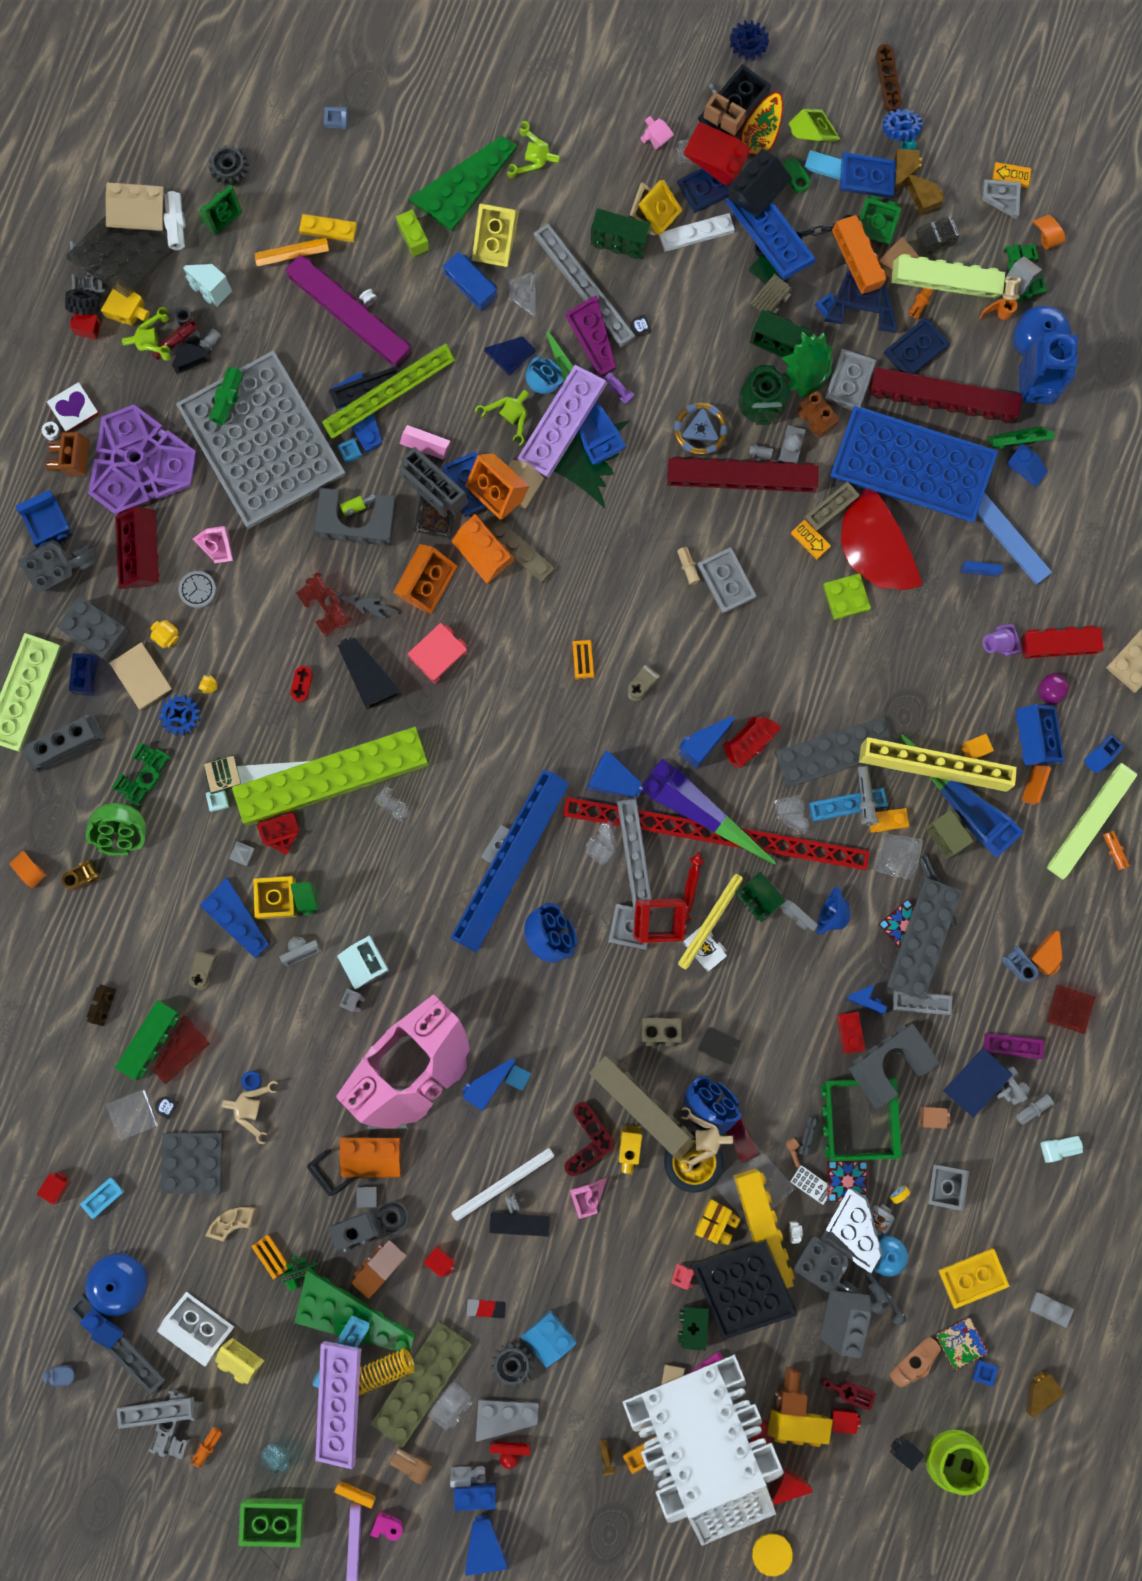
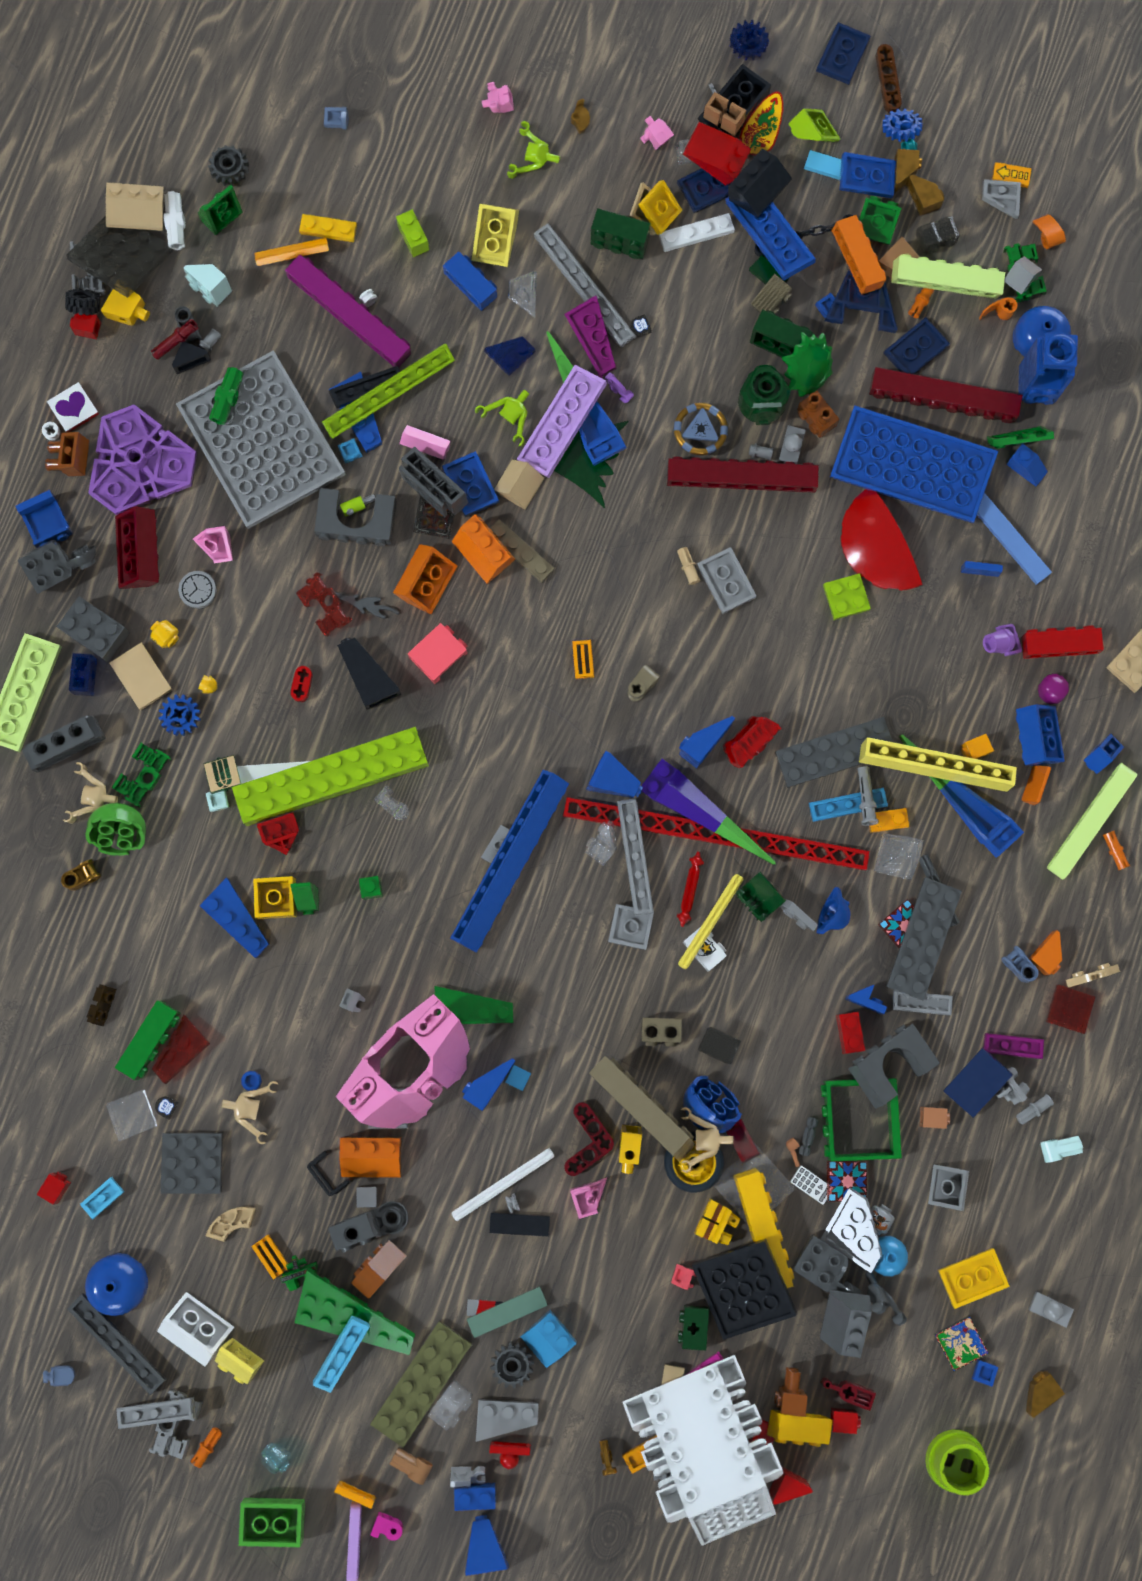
(27, 870): orange panel -> none
(91, 795): none -> tan piece
(101, 1328): blue slope -> none
(147, 338): lime piece -> none
(202, 968): dark tan piece -> none
(242, 854): light grey tile -> none
(299, 951): light grey tile -> none
(338, 1404): lavender plate -> none
(363, 962): light aqua slope -> none
(370, 887): none -> green brick
(407, 1371): yellow piece -> none
(440, 1262): red brick -> none
(458, 189): green wing -> none
(475, 1008): none -> green wing
(496, 485): orange slope -> none
(499, 99): none -> bright pink piece
(507, 1312): none -> sand green tile
(542, 936): blue cylinder -> none
(543, 375): dark azure cylinder -> none
(580, 117): none -> pearl gold piece
(641, 920): red window -> none
(772, 1554): yellow tile -> none
(790, 813): clear slope -> none
(795, 1232): white plate -> none
(796, 172): green piece -> none
(810, 539): light orange tile -> none
(832, 506): dark tan plate -> none
(843, 53): none -> dark blue tile
(850, 380): light grey tile -> none
(900, 1194): yellow tile -> none
(904, 1374): nougat piece -> none
(906, 1453): black brick -> none
(949, 834): olive brick -> none
(1012, 287): tan bush -> none
(1080, 977): none -> tan plate

